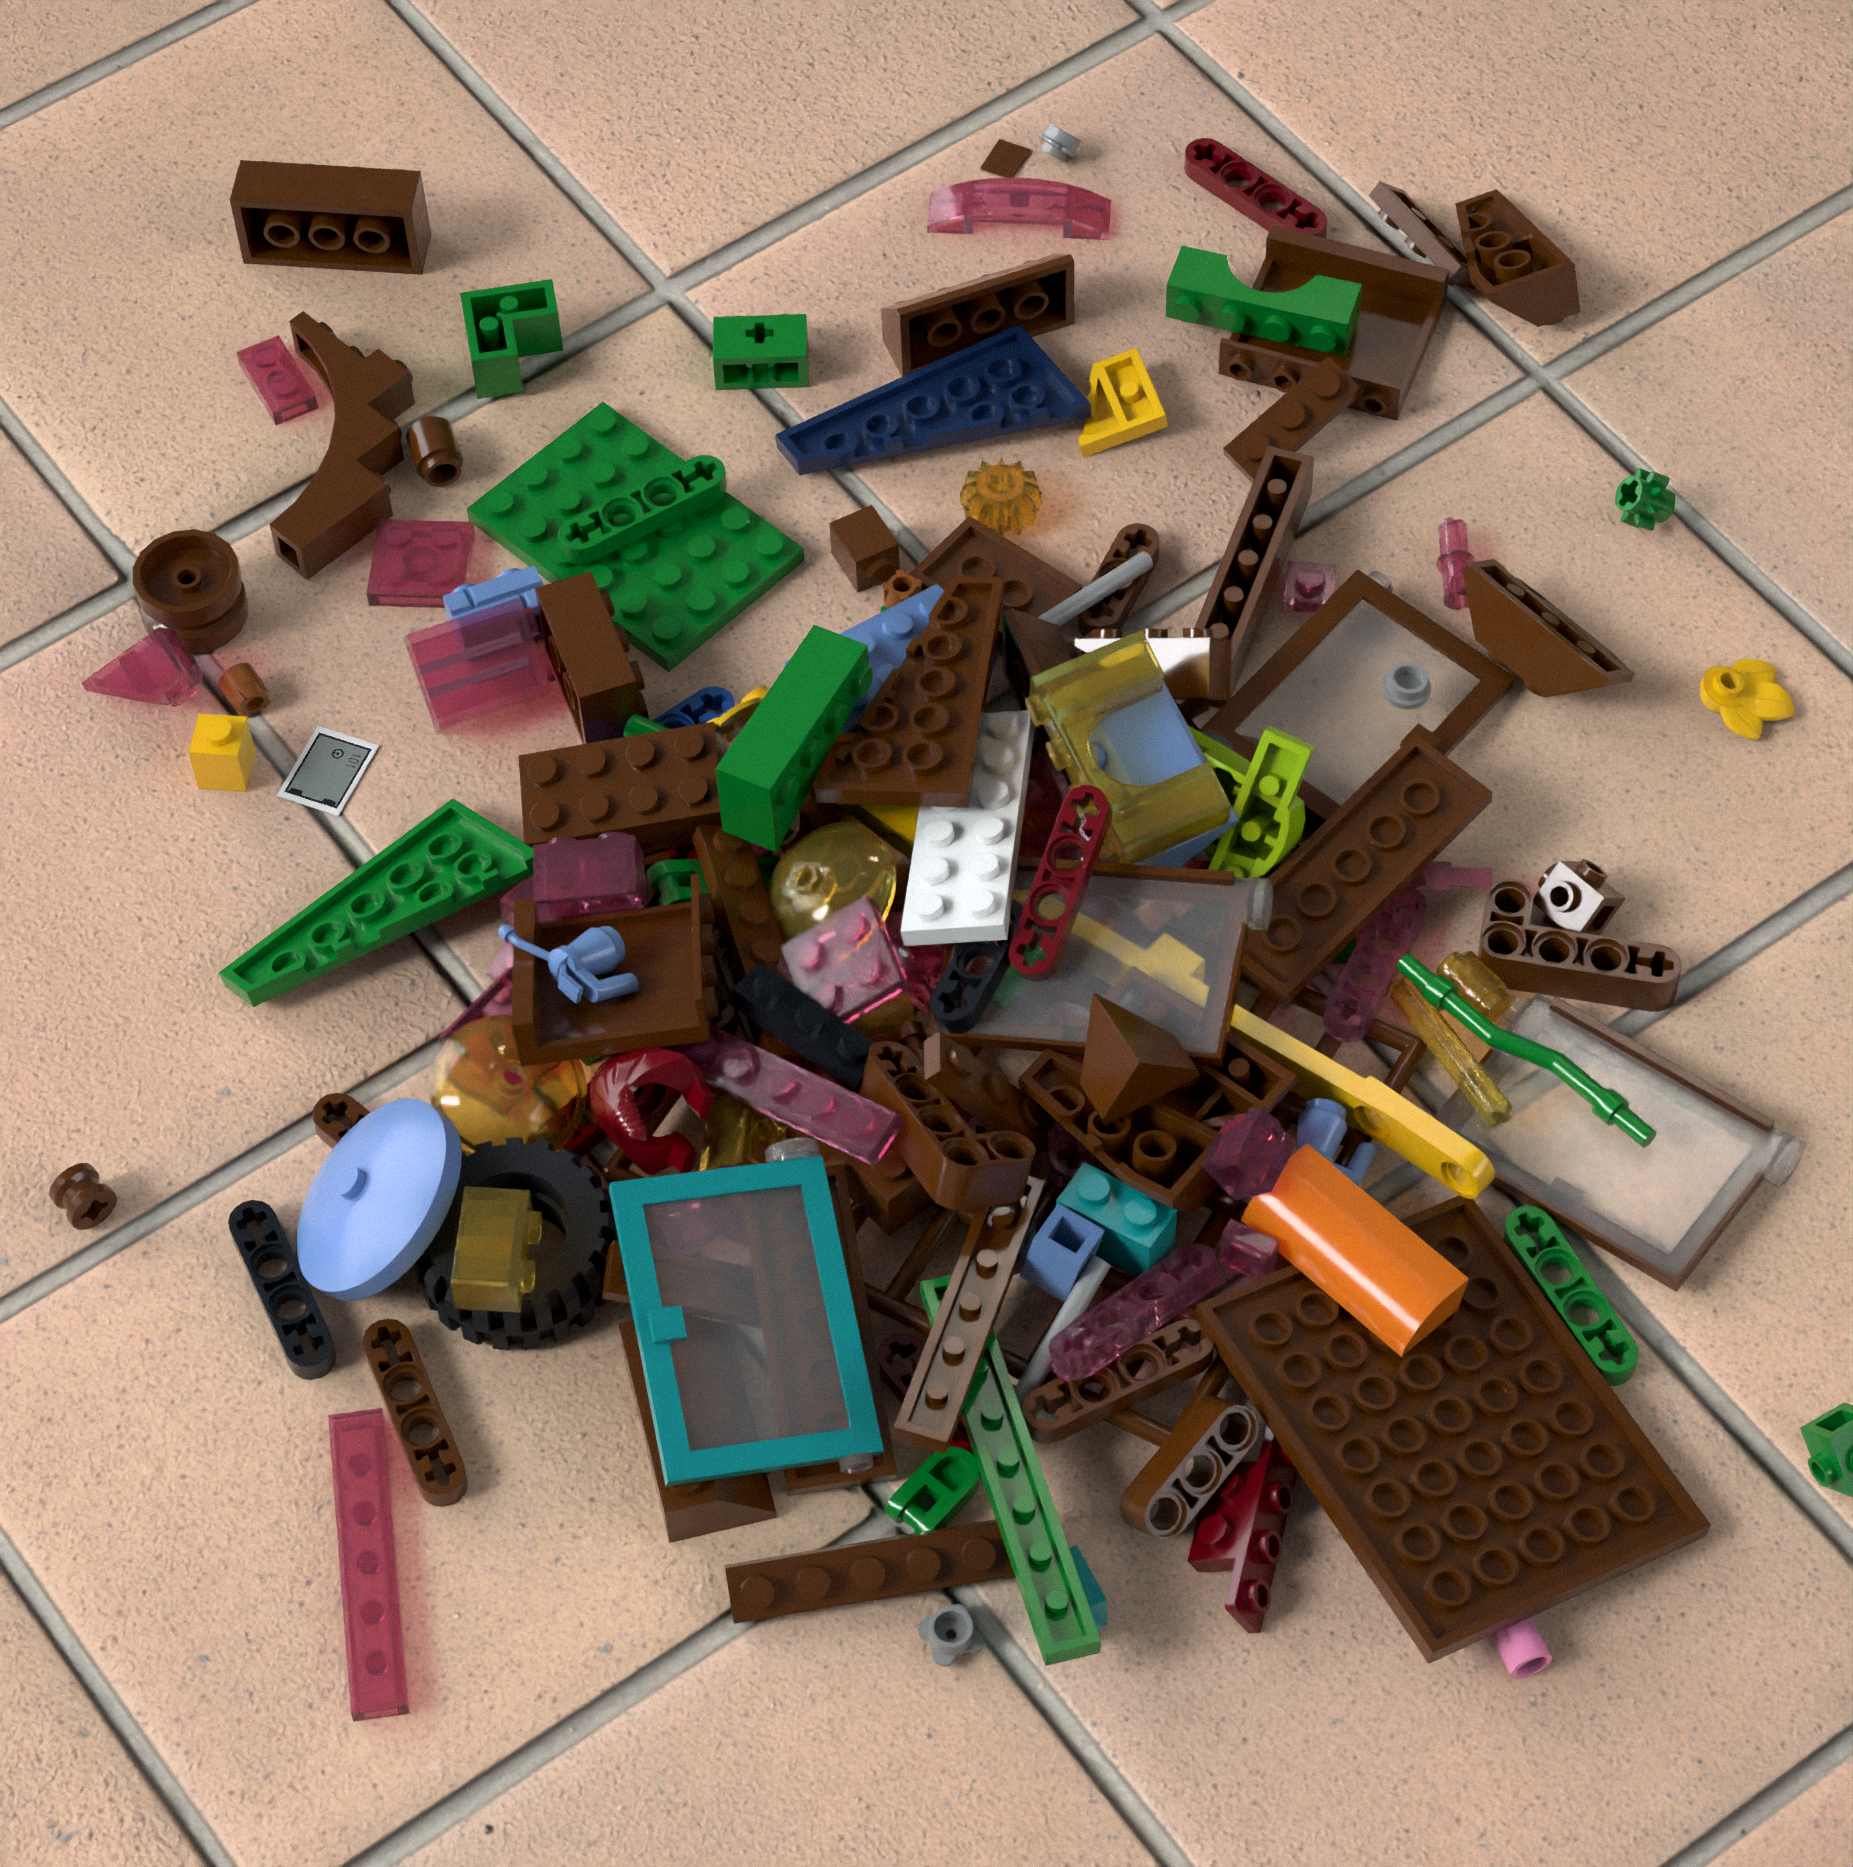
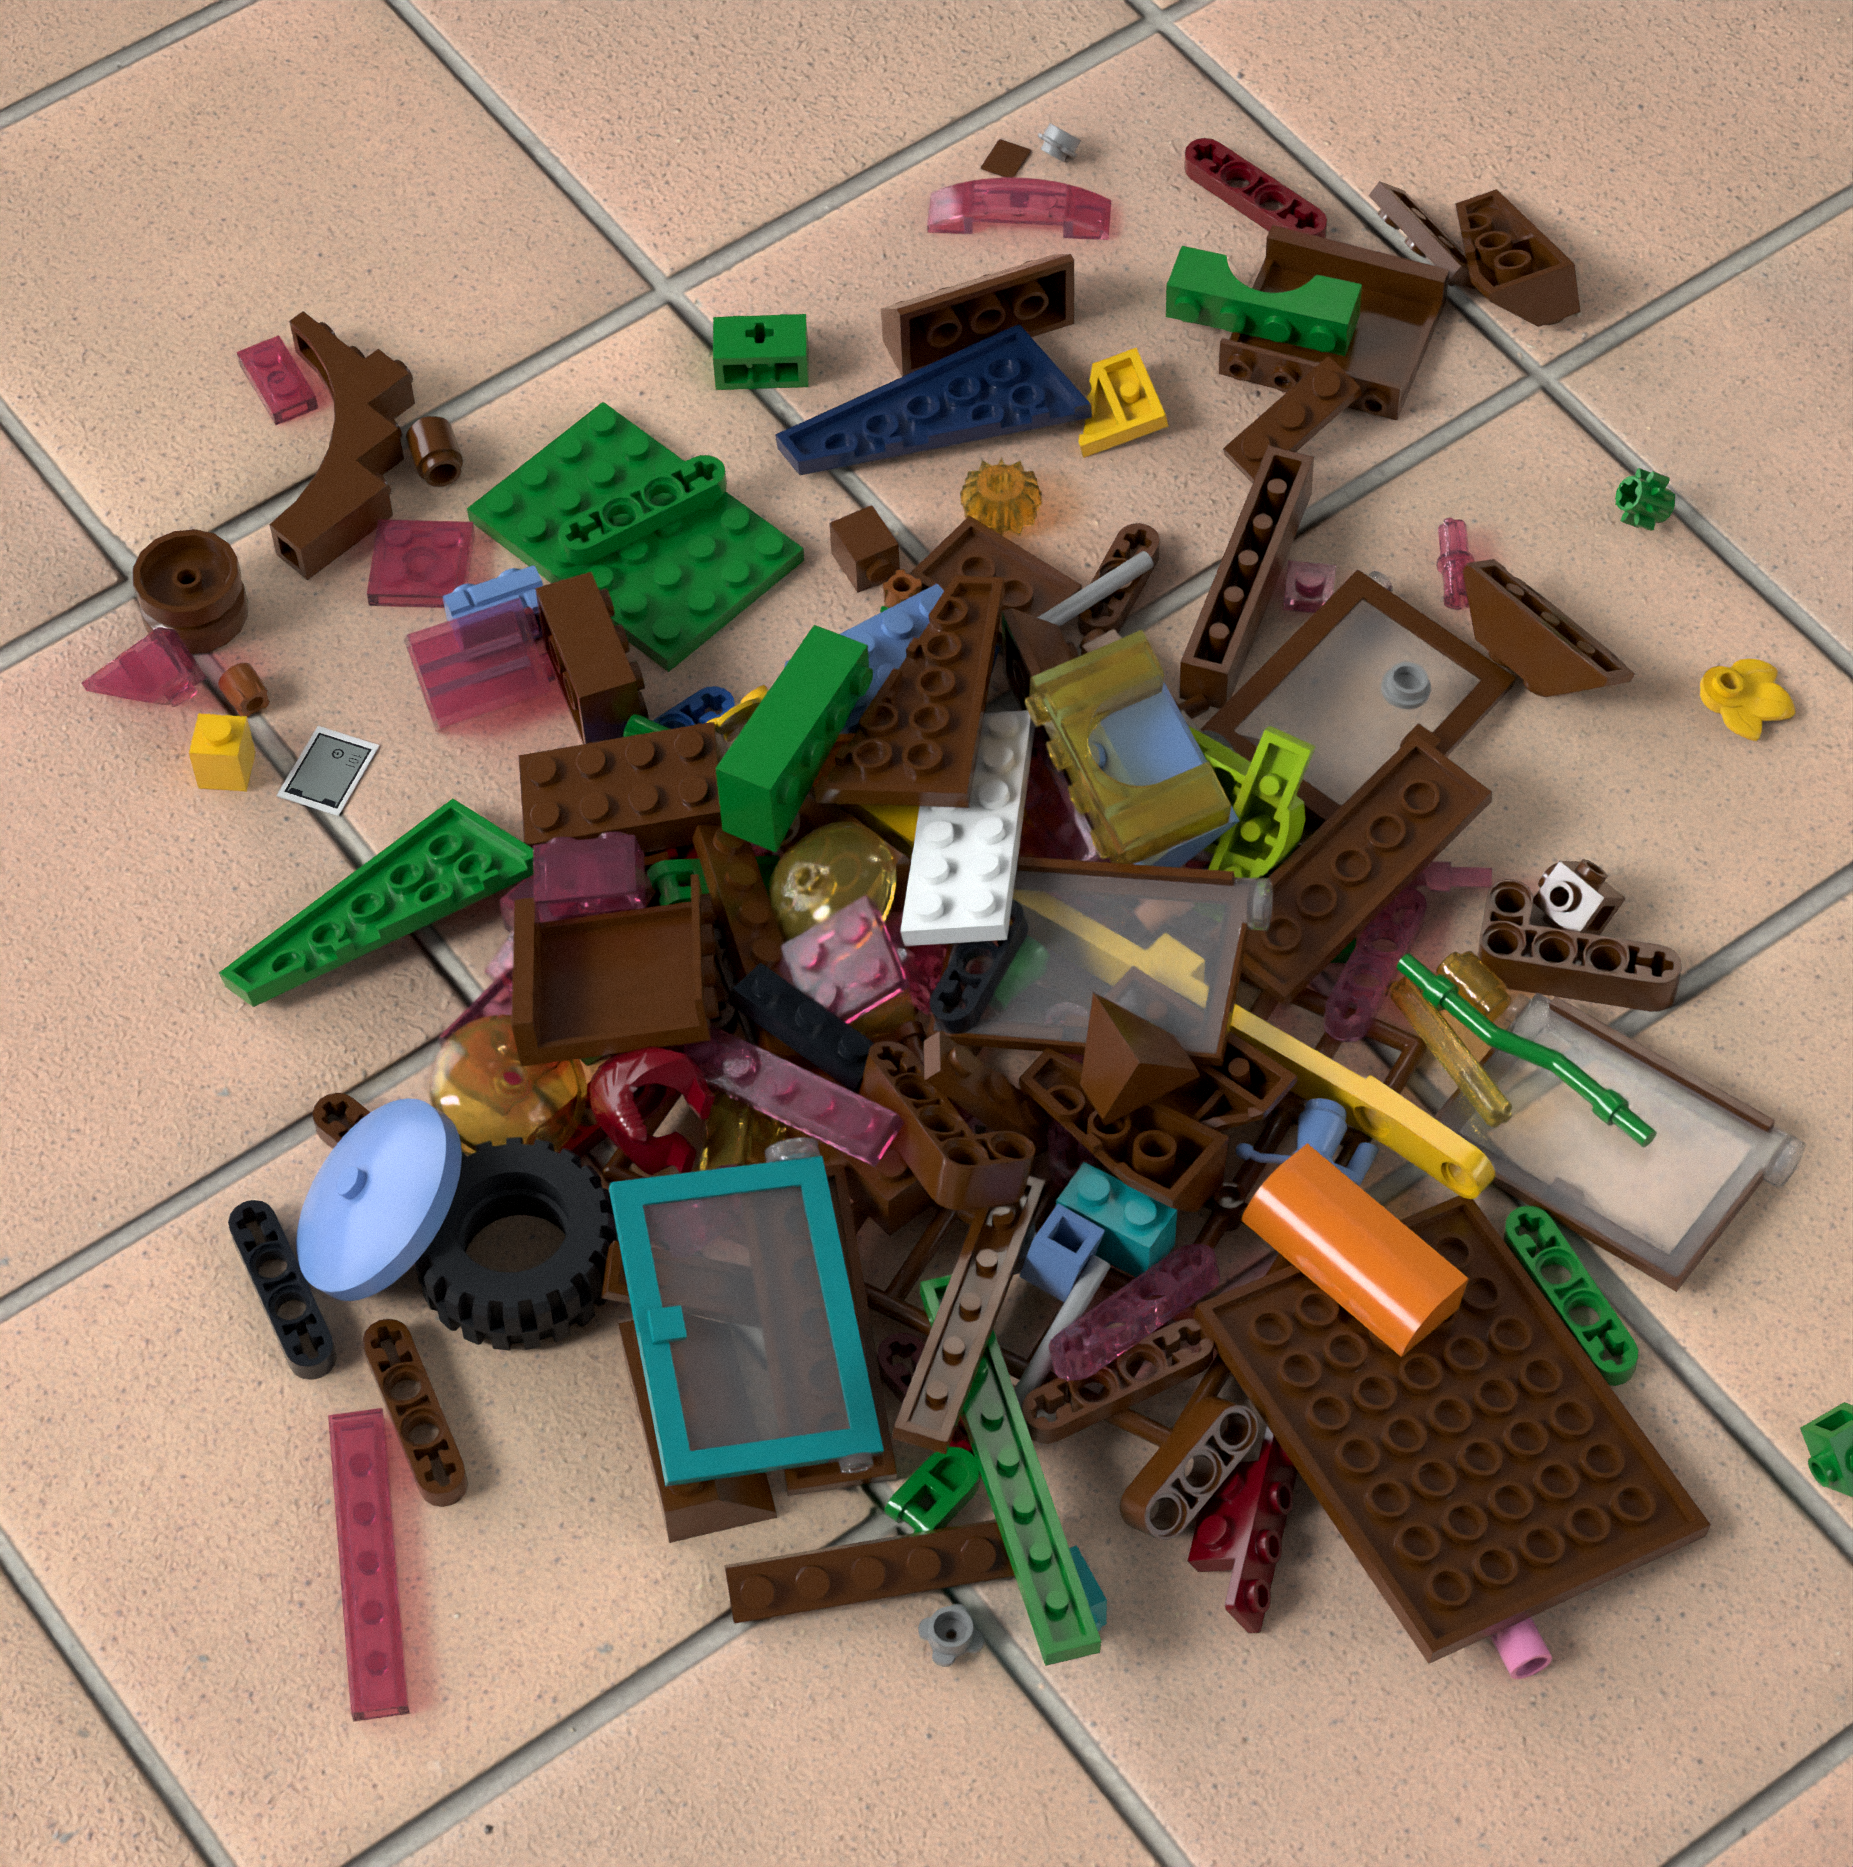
(83, 1196): reddish brown wheel -> none
(331, 217): reddish brown brick -> none
(493, 1249): clear yellow brick -> none
(509, 325): green brick -> none
(576, 965): medium blue piece -> none
(1052, 880): dark red beam -> none
(1192, 665): reddish brown slope -> none
(1248, 1250): clear pink tile -> none
(1249, 1154): clear pink brick -> none

